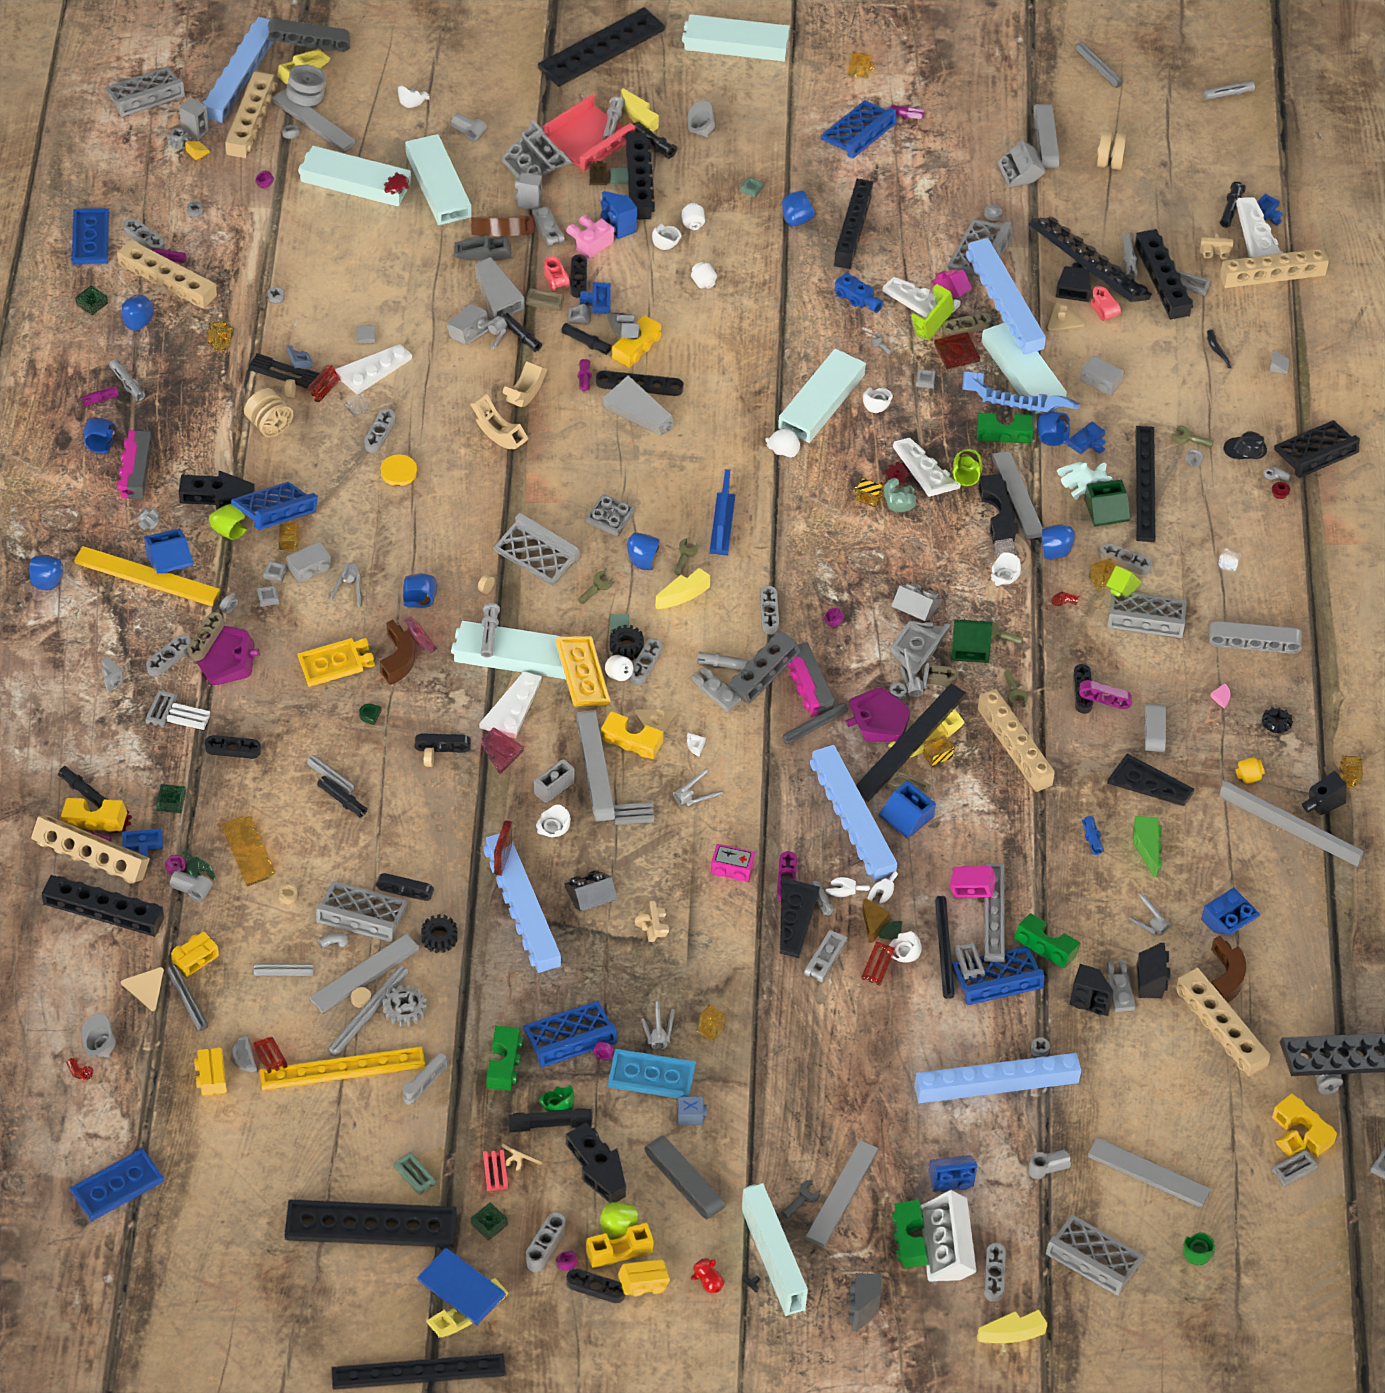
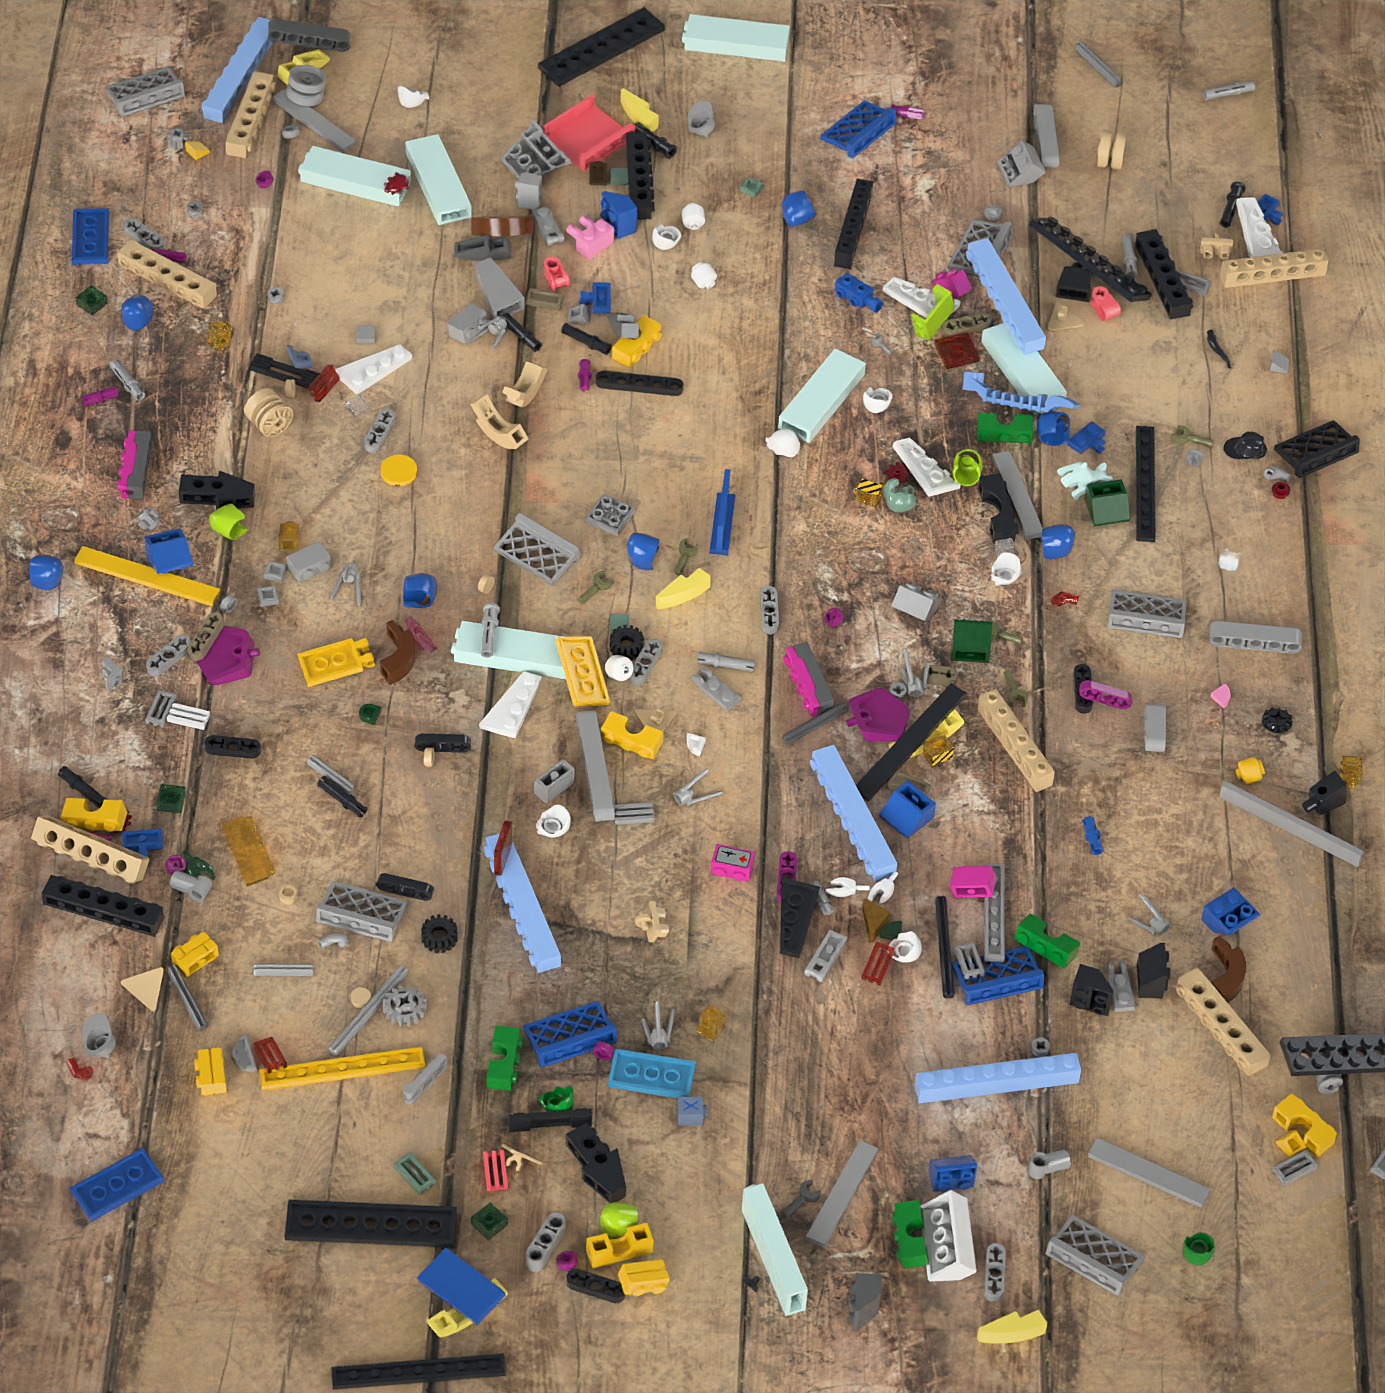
(99, 434): blue piece -> none
(194, 118): light grey brick -> none
(276, 512): blue fence -> none
(364, 973): light grey tile -> none
(471, 128): light grey piece -> none
(501, 749): clear pink wing -> none
(578, 270): black beam -> none
(591, 890): slope -> none
(611, 116): light grey pin -> none
(638, 406): light grey slope -> none
(684, 1177): dark grey beam -> none
(710, 1277): red animal -> none
(773, 665): dark grey brick -> none
(860, 65): clear yellow brick -> none
(921, 643): light grey wing -> none
(925, 378): light grey tile -> none
(1101, 572): clear yellow brick -> none
(1102, 375): light grey brick -> none
(1122, 582): lime slope -> none
(1139, 559): light grey beam -> none
(1146, 840): bright green slope -> none
(1147, 780): black wing -> none

